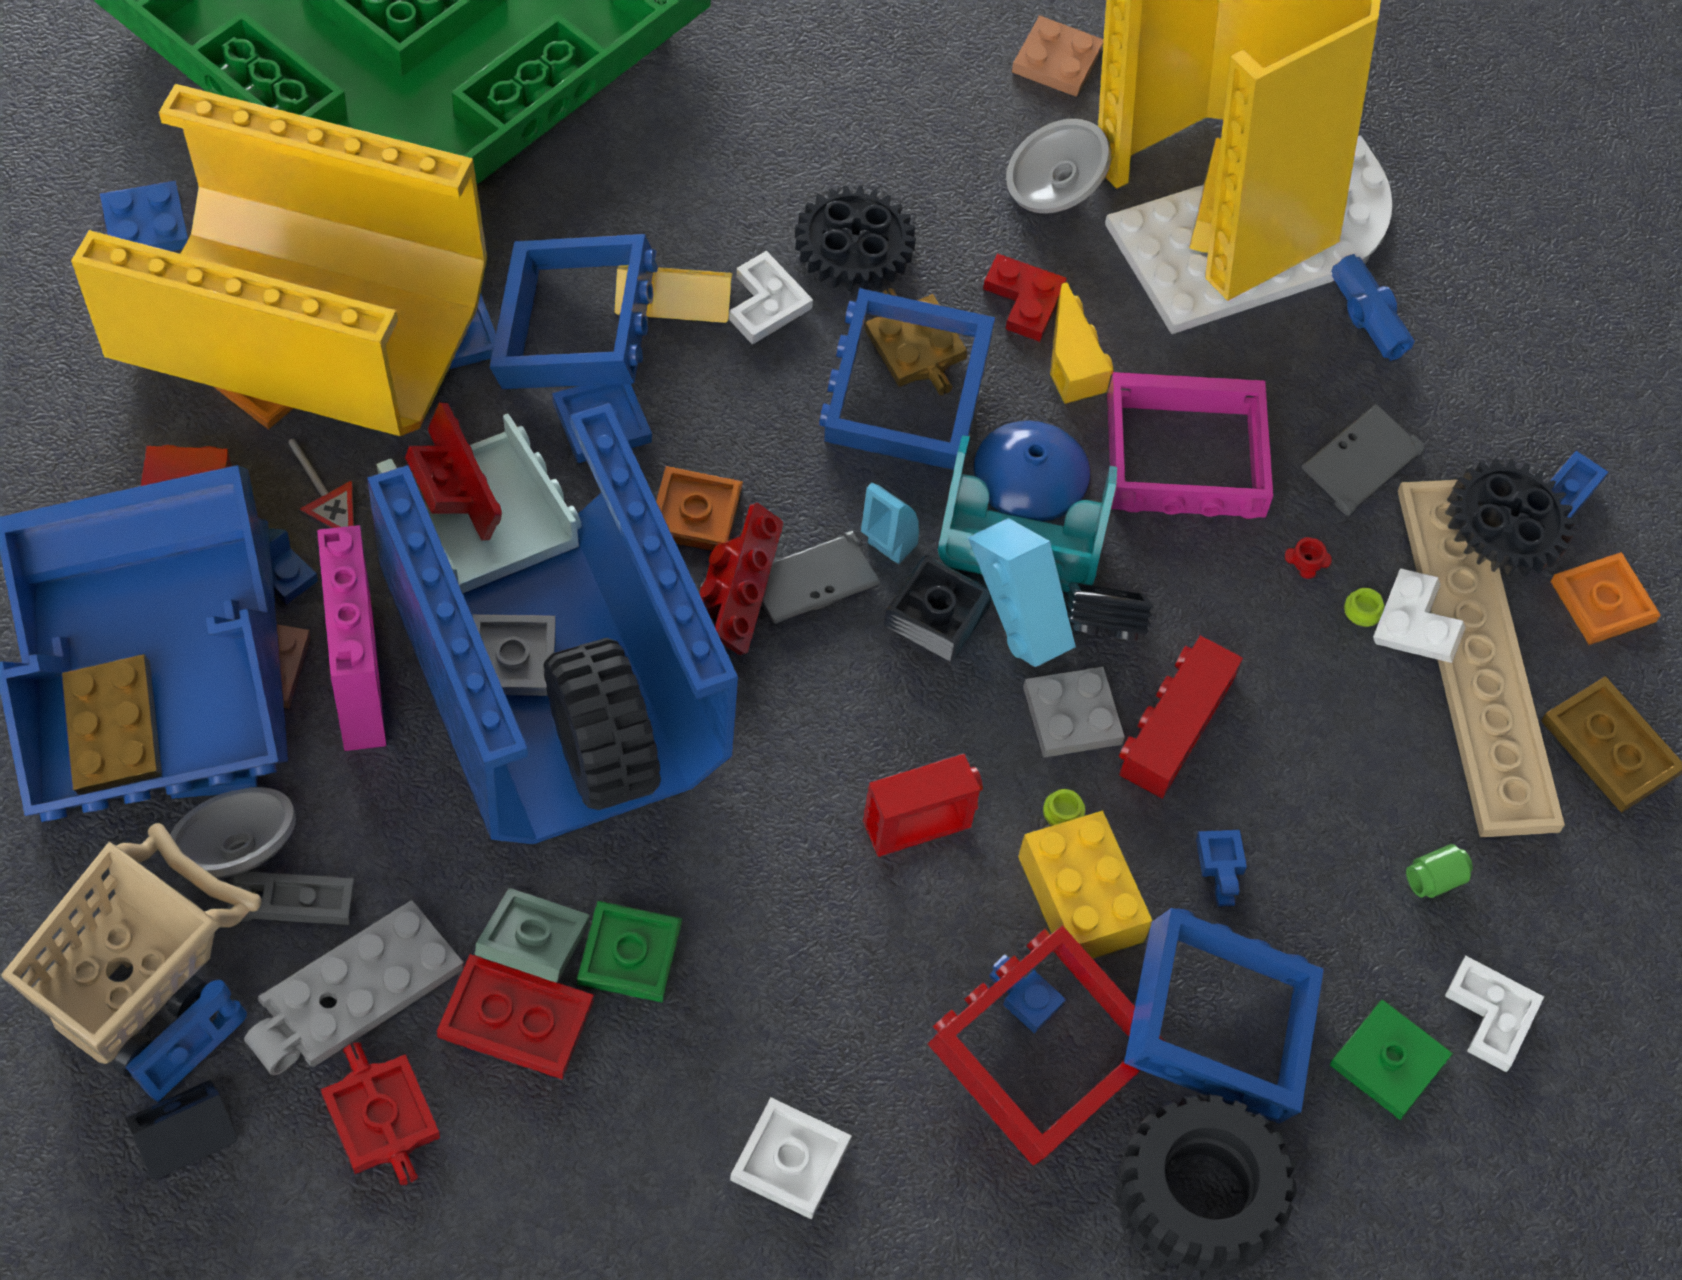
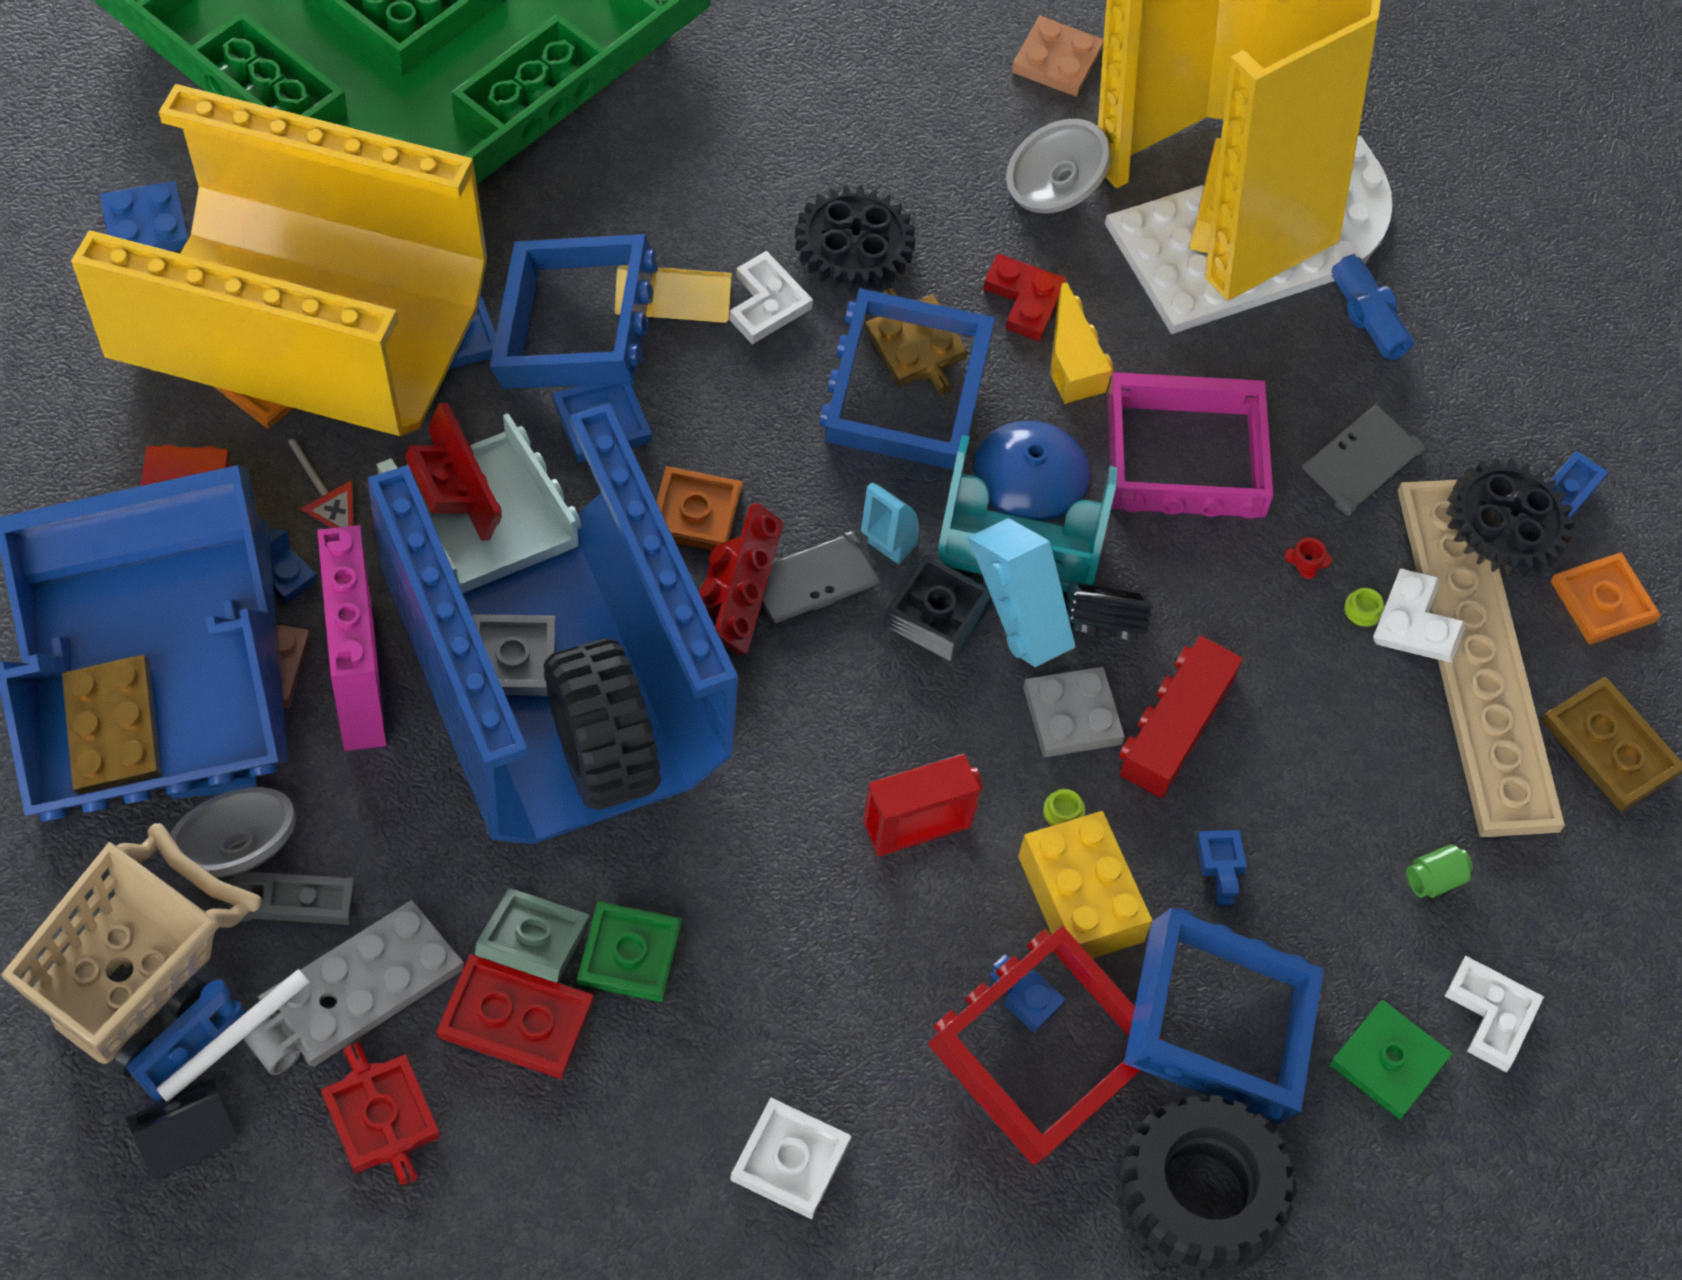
(232, 1035): none -> white bar

